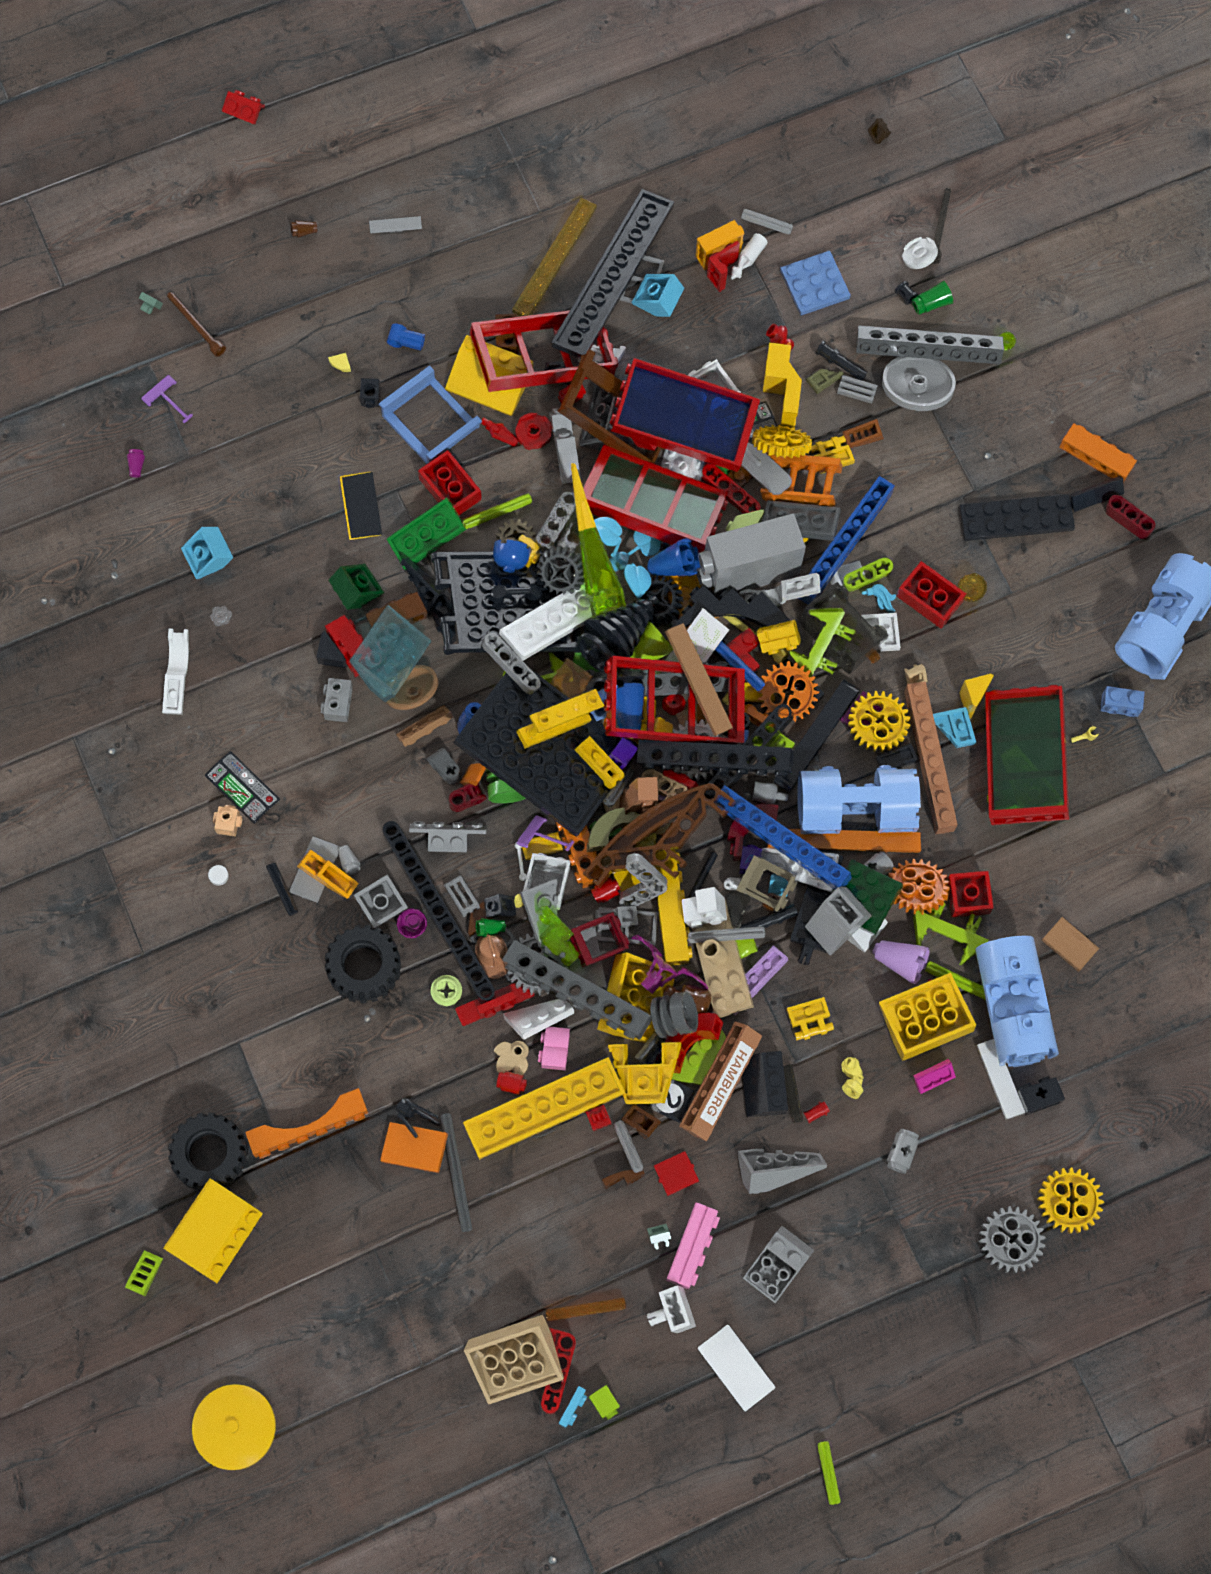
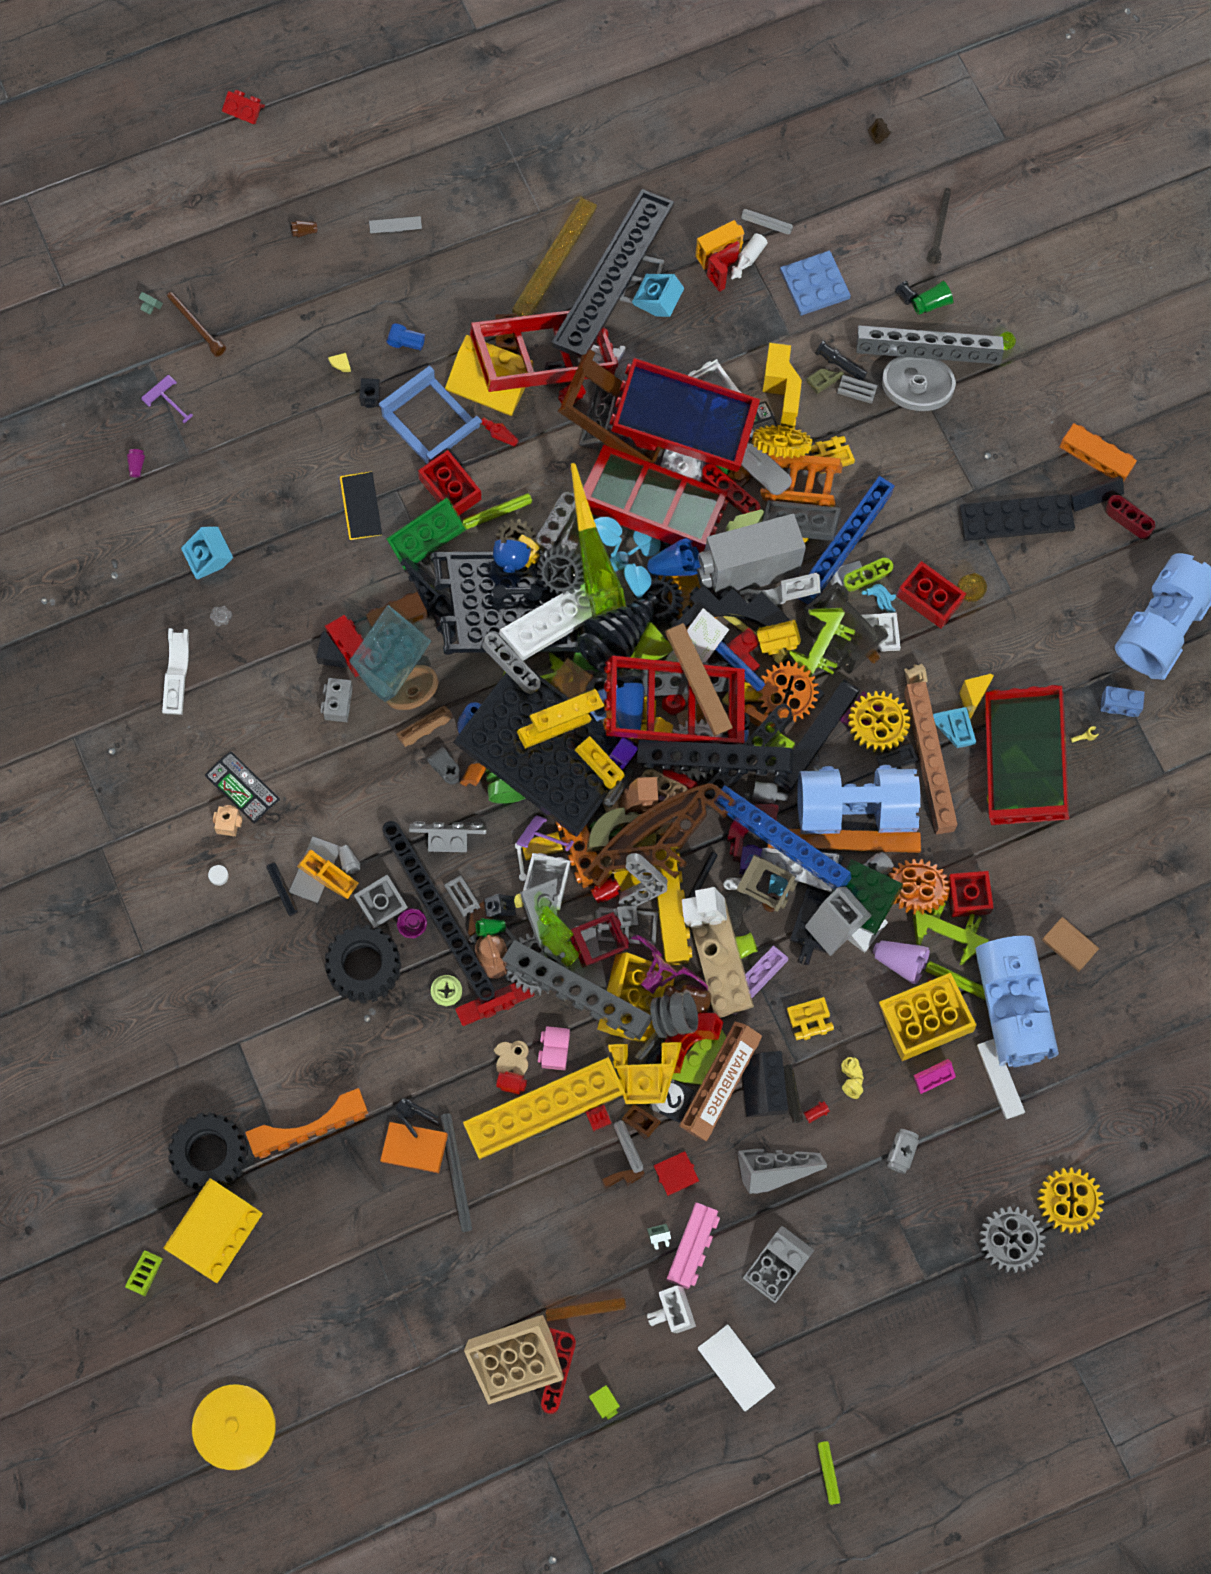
(355, 585): dark green slope -> none
(470, 796): dark red piece -> none
(535, 421): red plate -> none
(538, 1017): white wing -> none
(564, 444): light grey arch -> none
(577, 1400): medium azure plate -> none
(727, 934): light grey axle -> none
(773, 918): black pin -> none
(778, 335): red animal -> none
(861, 428): dark orange slope -> none
(919, 253): white tile -> none
(1052, 1095): black brick -> none

